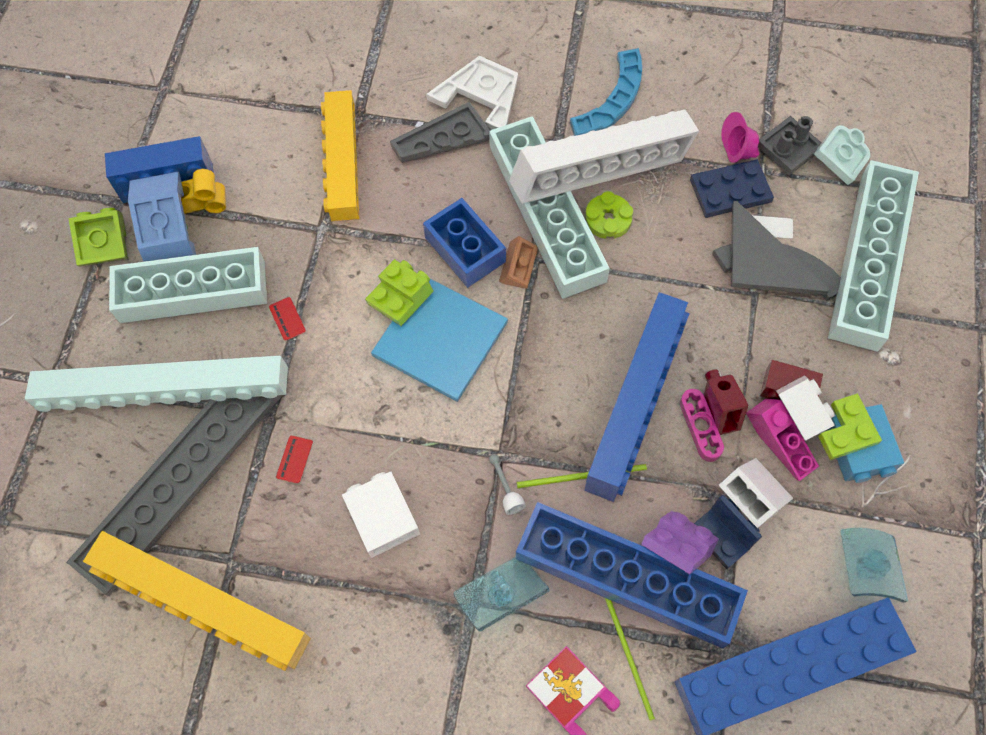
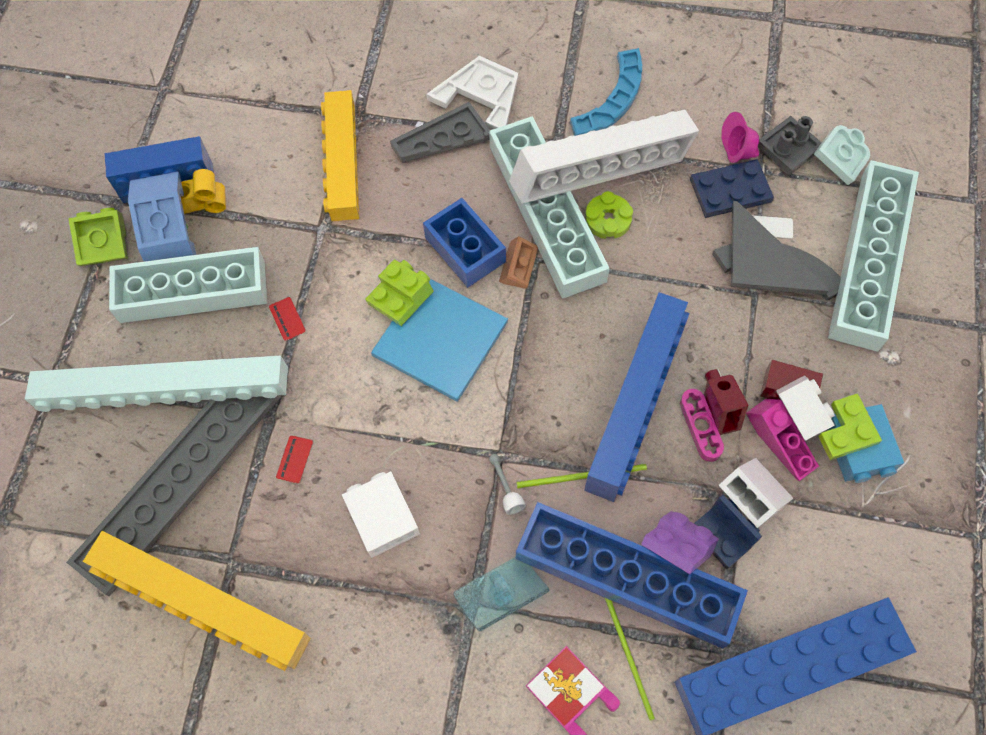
(873, 564): clear light blue shield -> none

